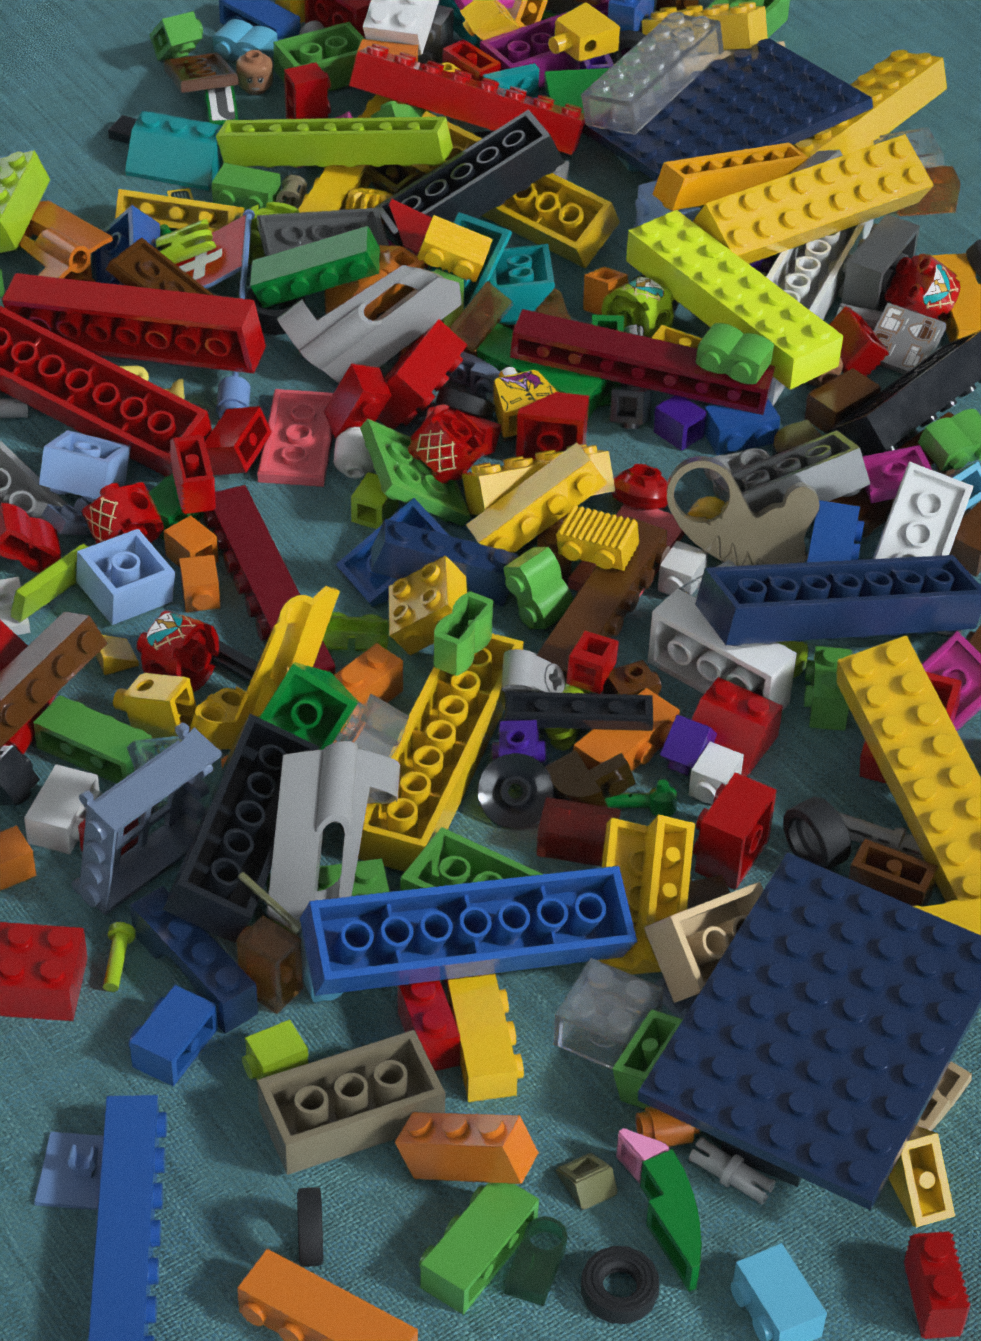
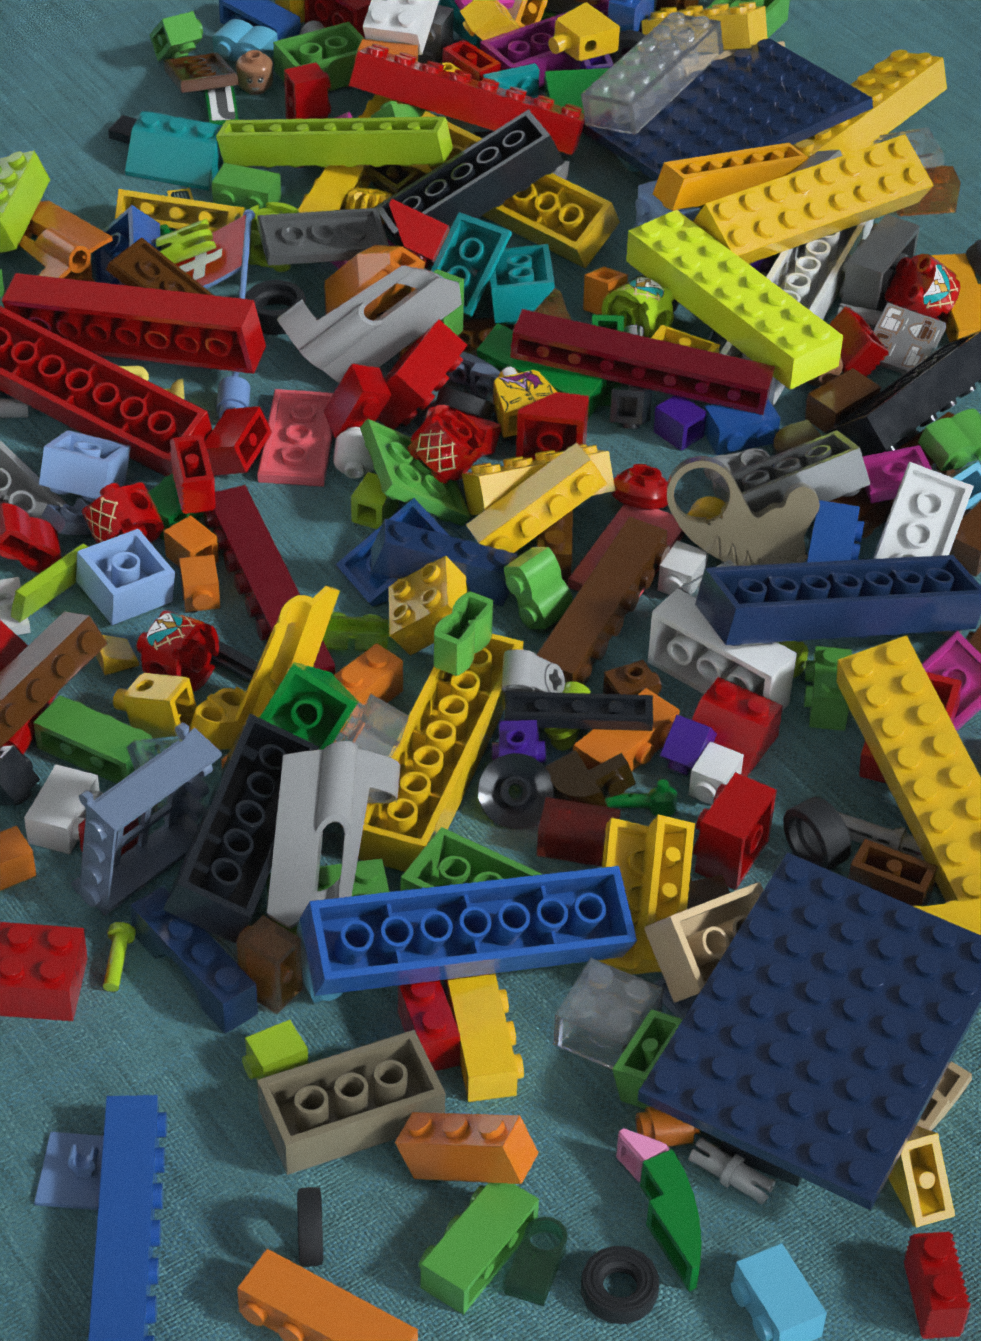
(173, 1035): blue brick -> none
(289, 190): dark tan bush -> none
(296, 925): olive piece -> none
(315, 267): green brick -> none
(454, 249): yellow brick -> none
(481, 316): clear orange brick -> none
(588, 1180): olive slope -> none
(592, 661): red brick -> none
(598, 538): yellow brick -> none
(734, 353): bright green brick -> none

